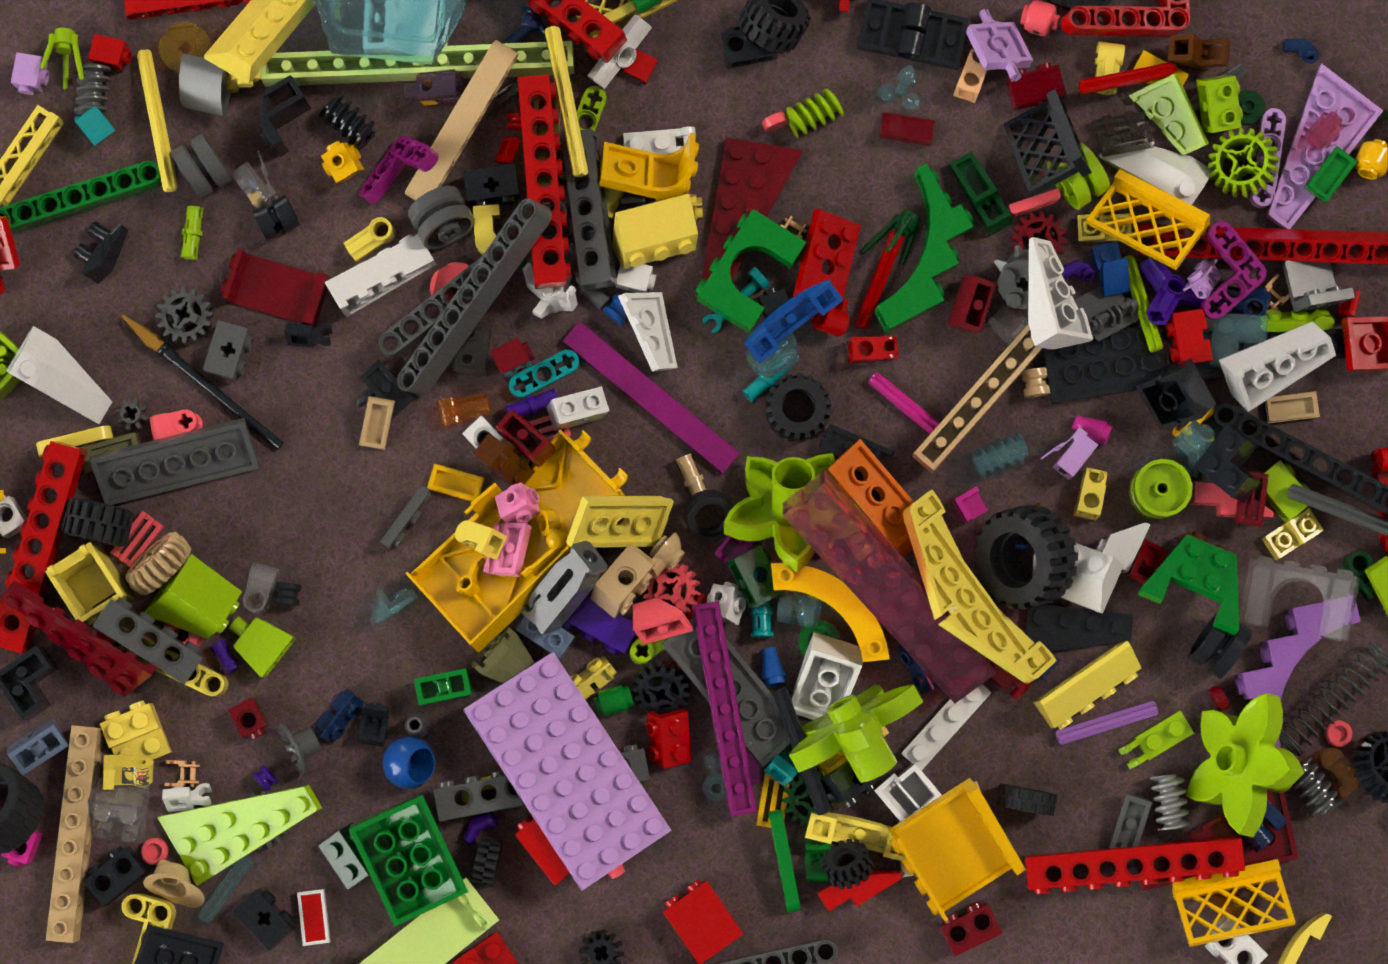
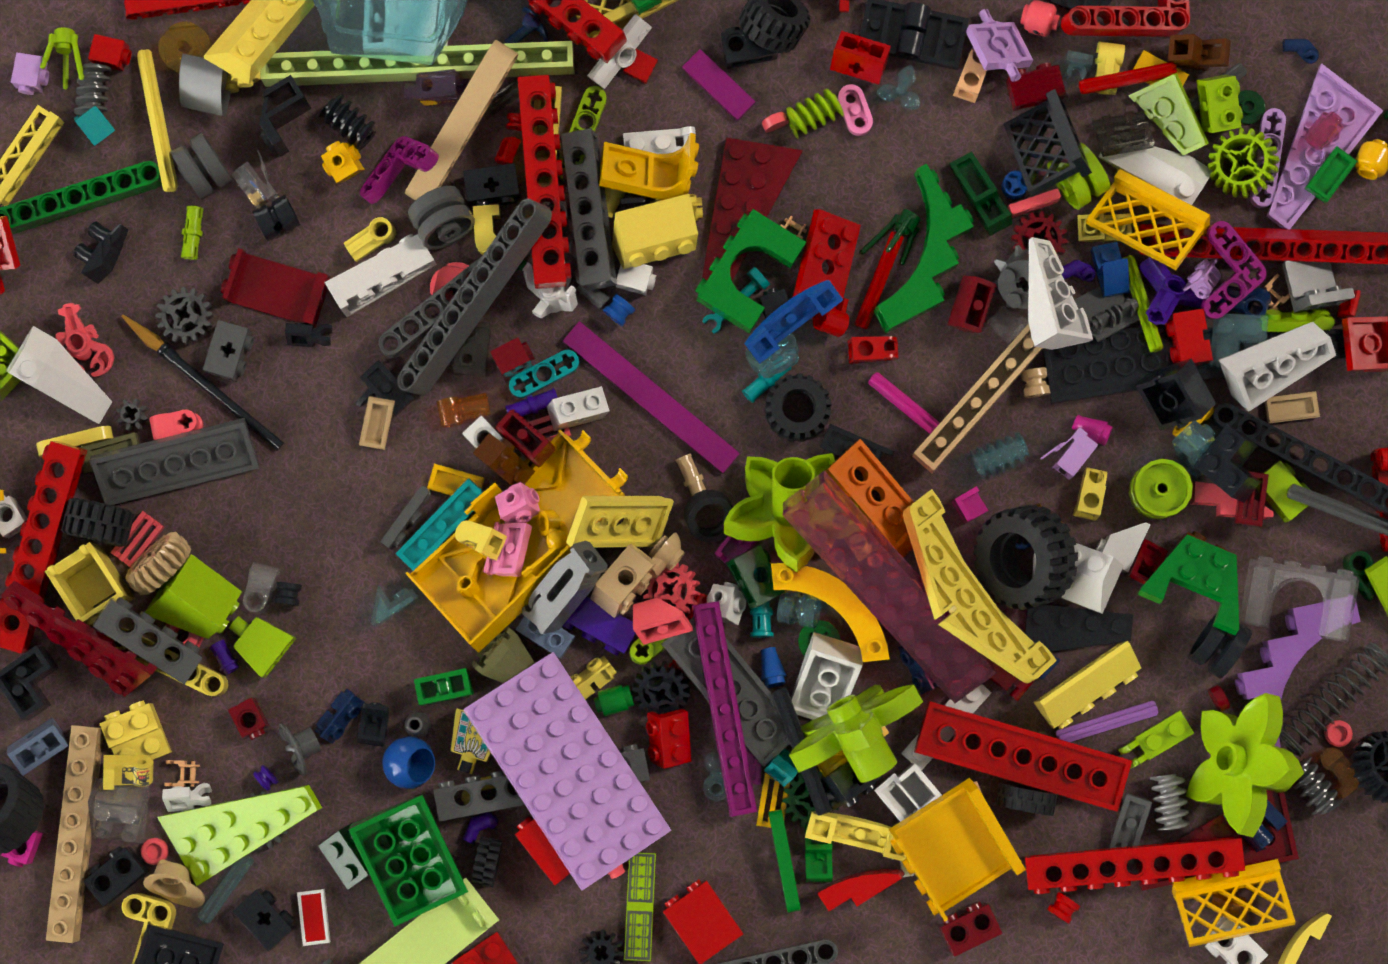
(80, 342): none -> coral animal
(439, 525): none -> teal plate
(467, 743): none -> torso
(566, 101): light yellow axle -> none
(640, 907): none -> tile
(651, 328): white wing -> none
(718, 85): none -> magenta tile
(850, 874): black tyre -> none
(855, 110): none -> bright pink plate
(860, 57): none -> red brick
(907, 129): dark red slope -> none
(1014, 739): none -> red plate
(1017, 181): none -> blue wheel
(1063, 908): none -> red wheel
(1077, 61): none -> clear light blue tile
(1292, 534): light yellow slope -> none

